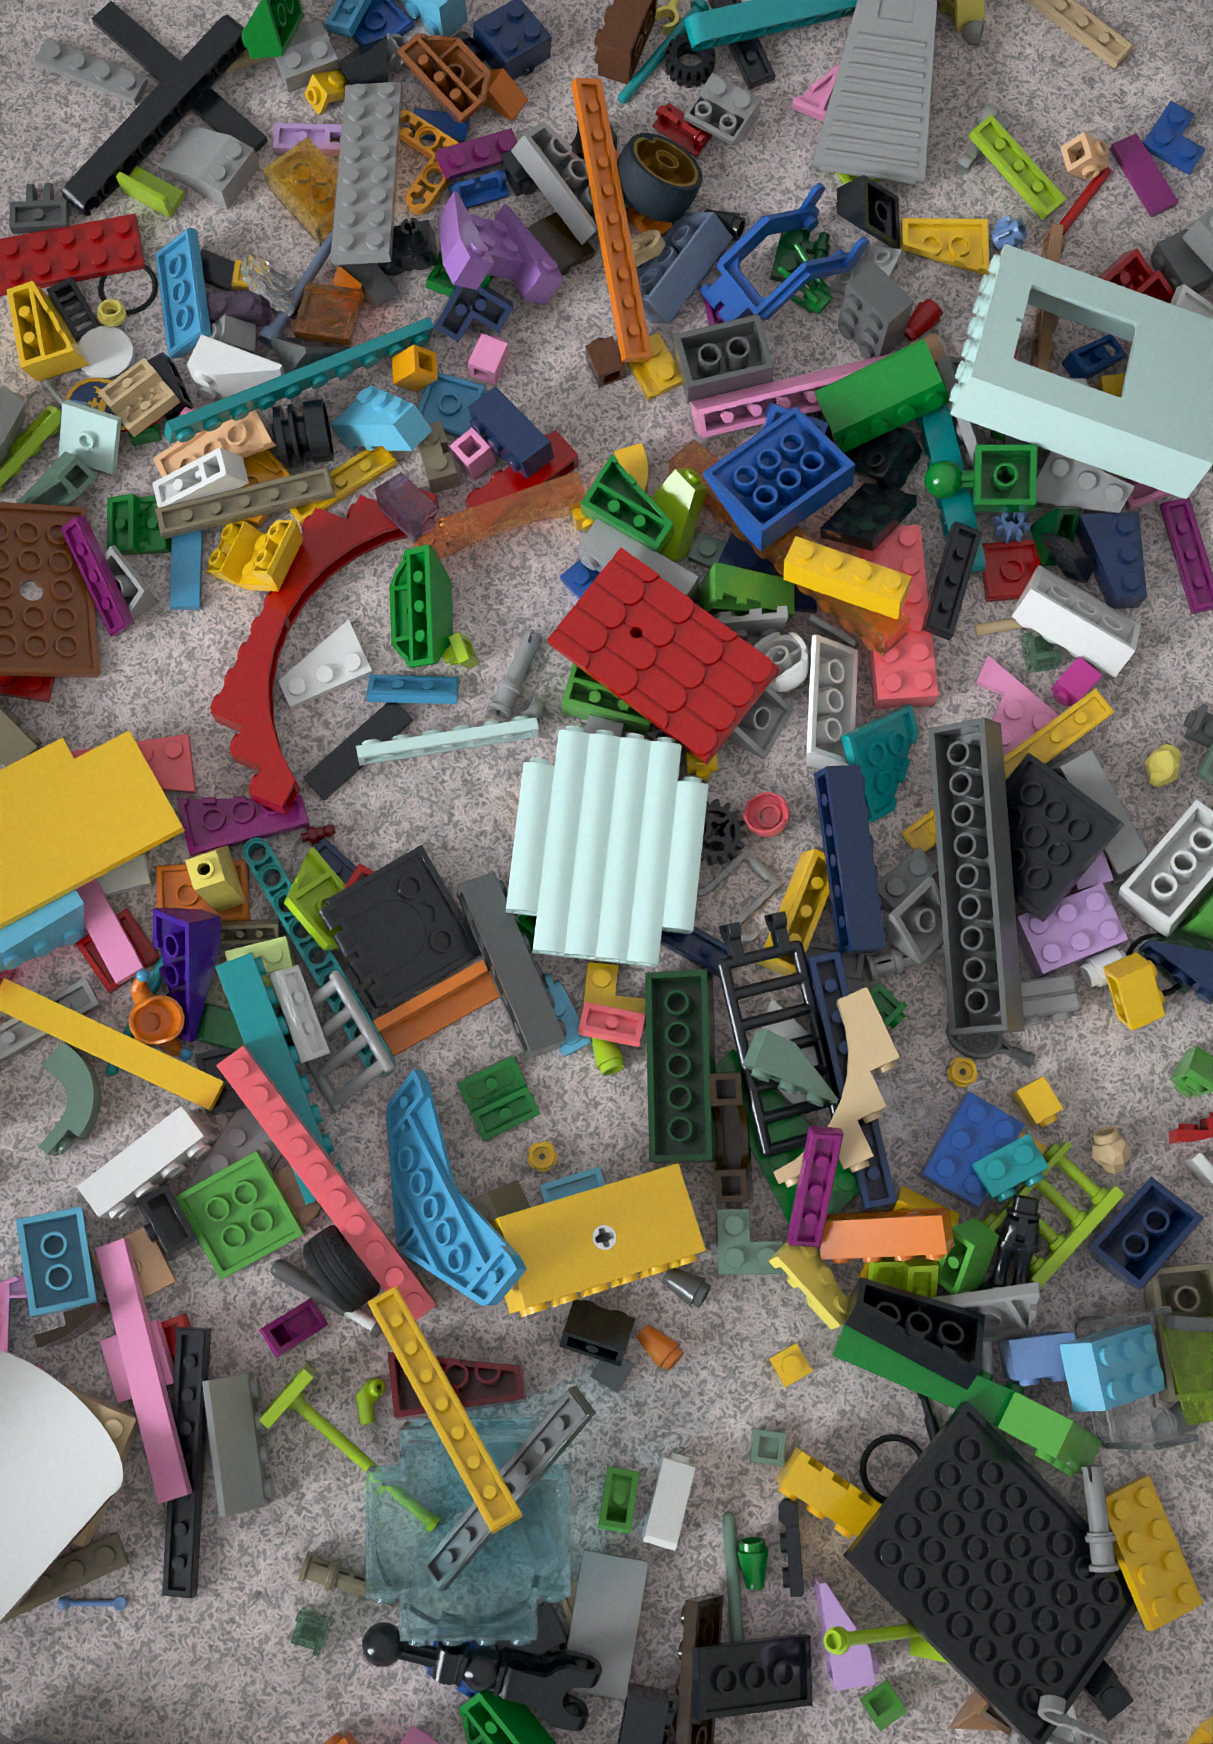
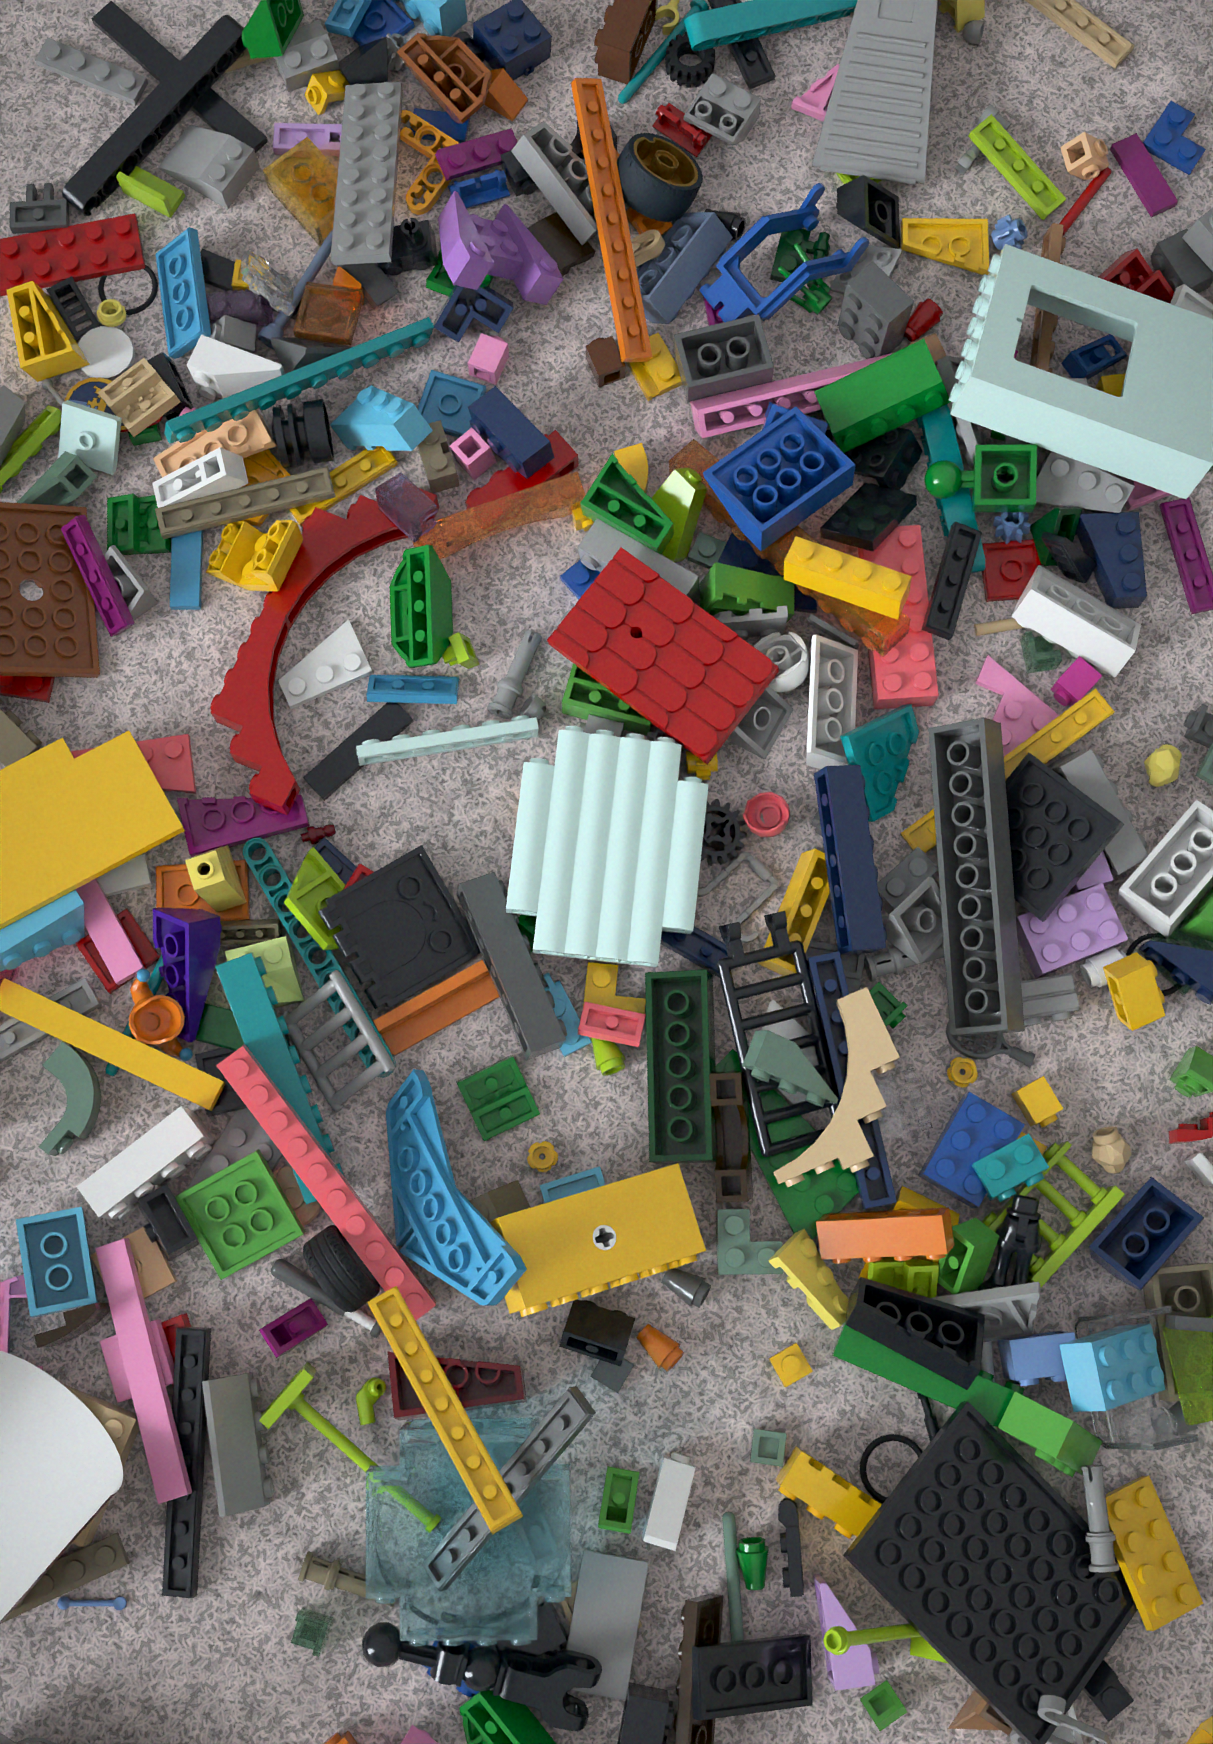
(299, 1013): white tile -> none
(414, 368): light orange brick -> none
(815, 1186): magenta tile -> none

